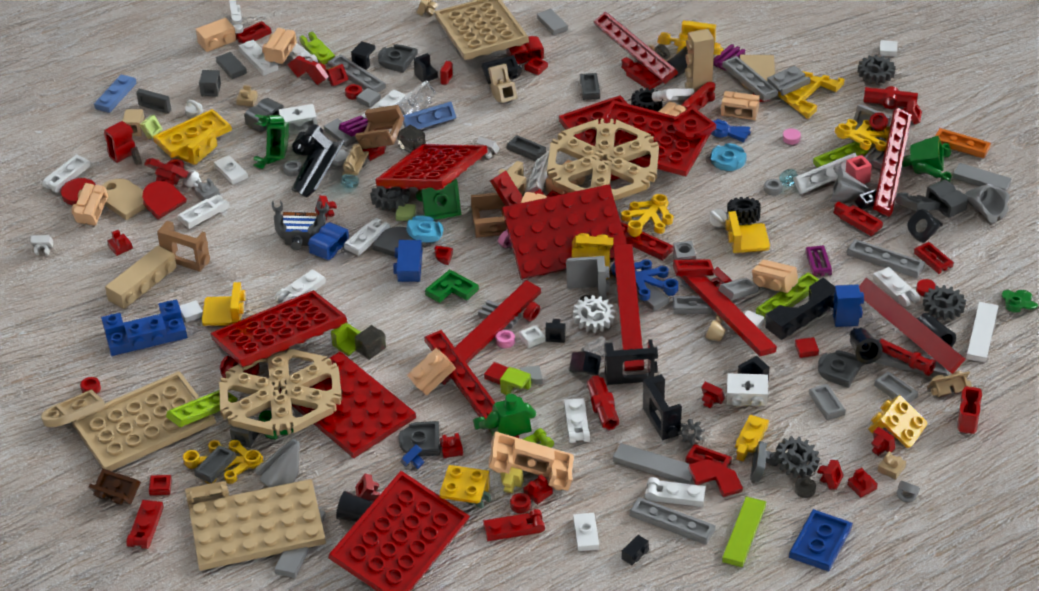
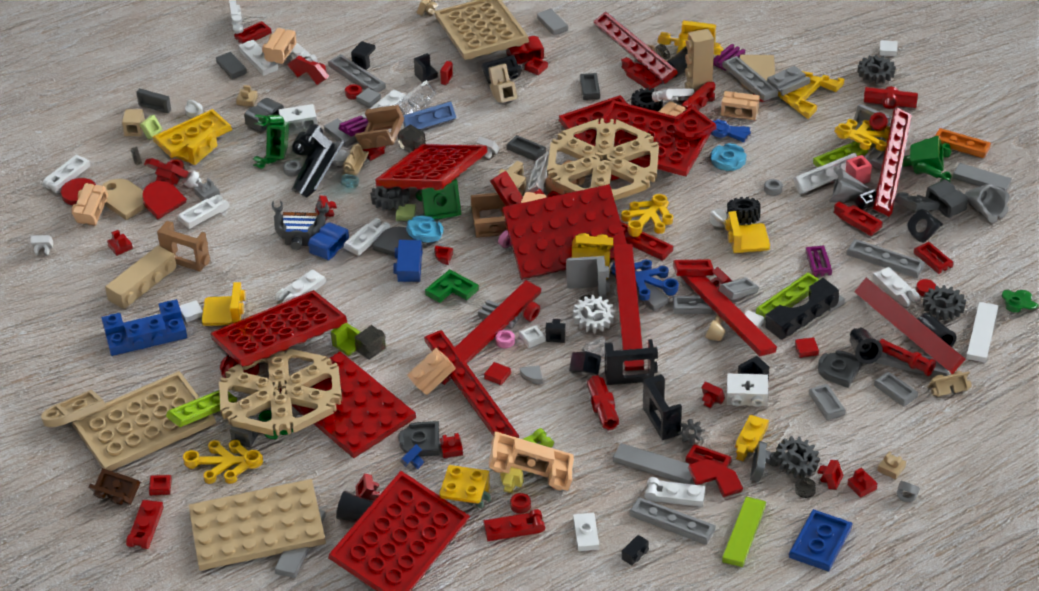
(90, 383): red tile -> none
(115, 93): medium blue plate -> none
(119, 141): red brick -> none
(206, 492): tan hinge -> none
(210, 83): dark grey brick -> none
(215, 464): dark grey tile -> none
(216, 34): light nougat brick -> none
(230, 169): white plate -> none
(281, 466): light grey hat -> none
(317, 48): lime hinge -> none
(336, 74): red tile -> none
(397, 57): dark grey tile -> none
(508, 417): green torso -> none
(514, 378): lime panel -> none
(538, 489): red tile -> none
(576, 420): white plate -> none
(683, 251): light grey brick -> none
(775, 276): light nougat brick -> none
(787, 177): clear light blue tile -> none
(791, 136): bright pink tile -> none
(847, 305): blue brick -> none
(882, 441): red tile -> none
(899, 420): yellow bracket -> none
(914, 110): red tile -> none
(969, 410): red brick -> none

